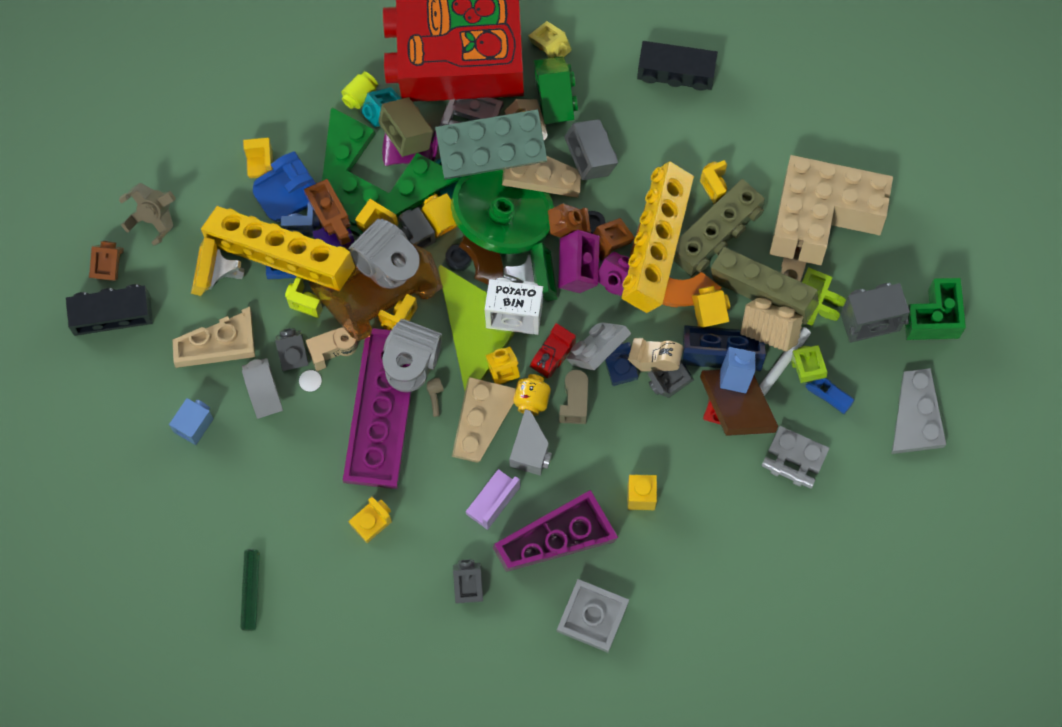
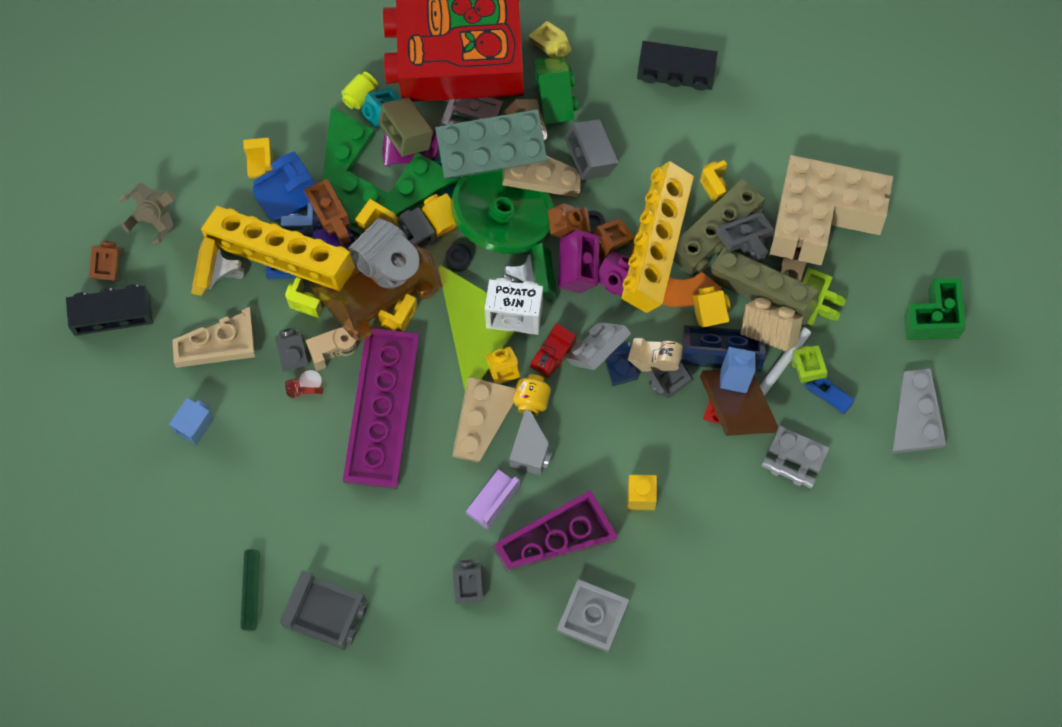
(261, 388): light grey brick -> none
(294, 390): none -> clear red hand
(324, 611): none -> dark grey panel
(371, 519): yellow bracket -> none
(413, 346): light grey piece -> none
(433, 387): dark tan hand -> none
(487, 263): reddish brown tile -> none
(577, 390): dark tan leg -> none
(748, 235): none -> dark grey hinge
(875, 312): dark grey brick -> none

